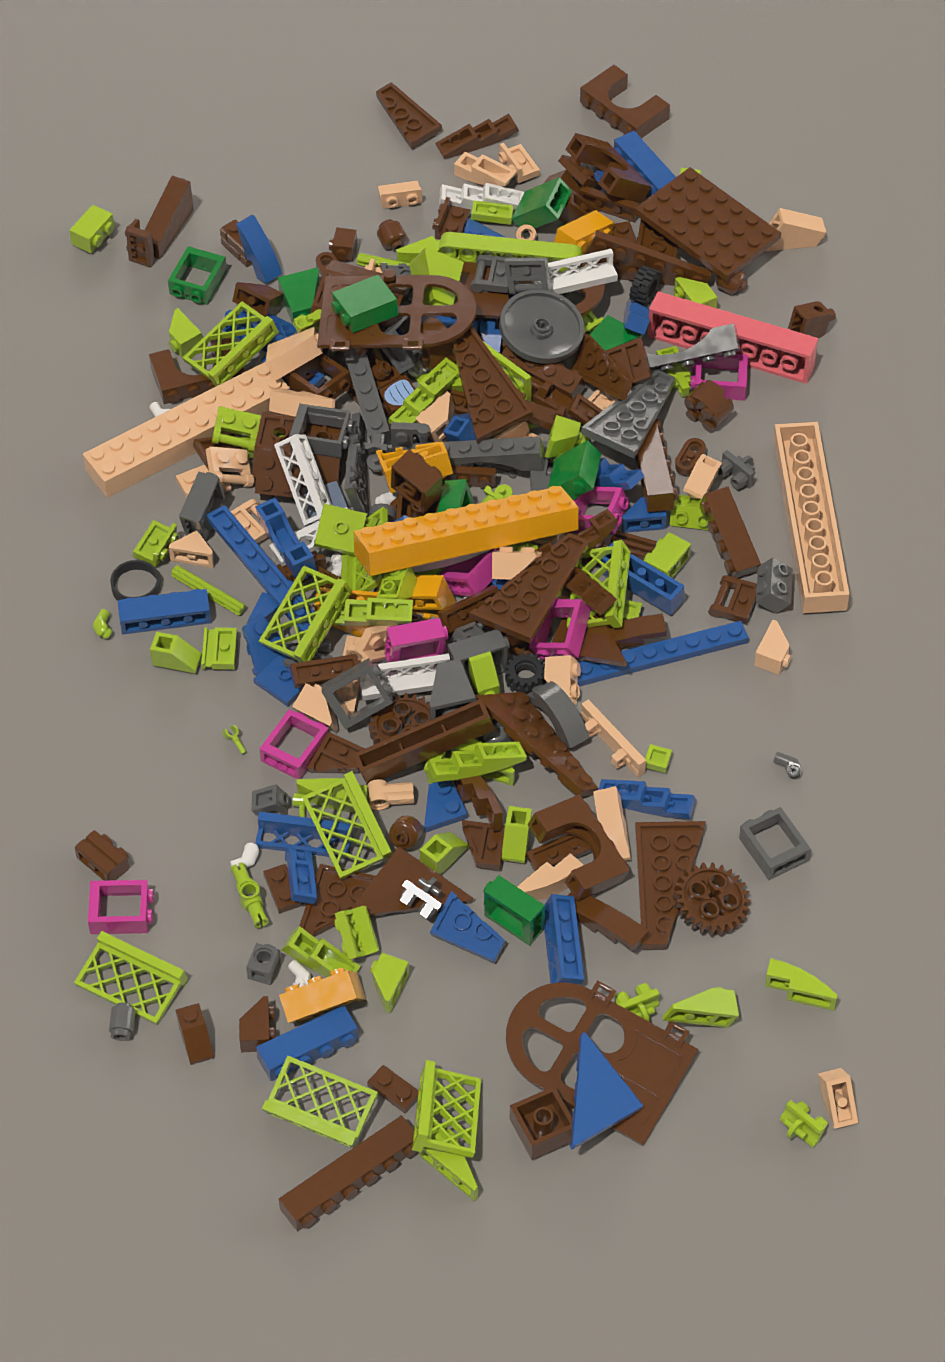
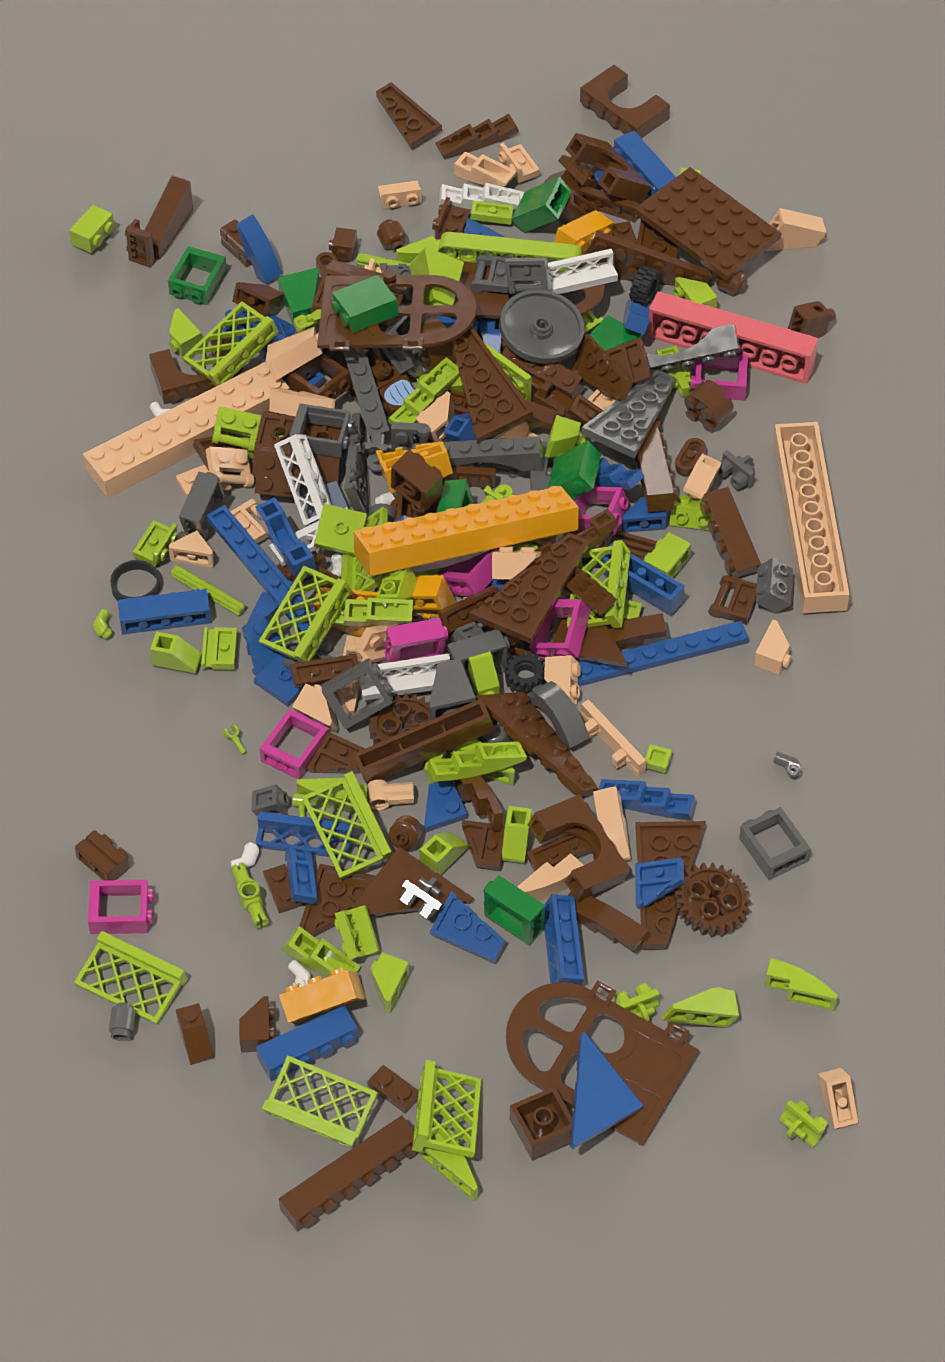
(263, 972): dark grey brick -> none
(529, 228): light nougat plate -> none
(657, 879): none -> blue wing

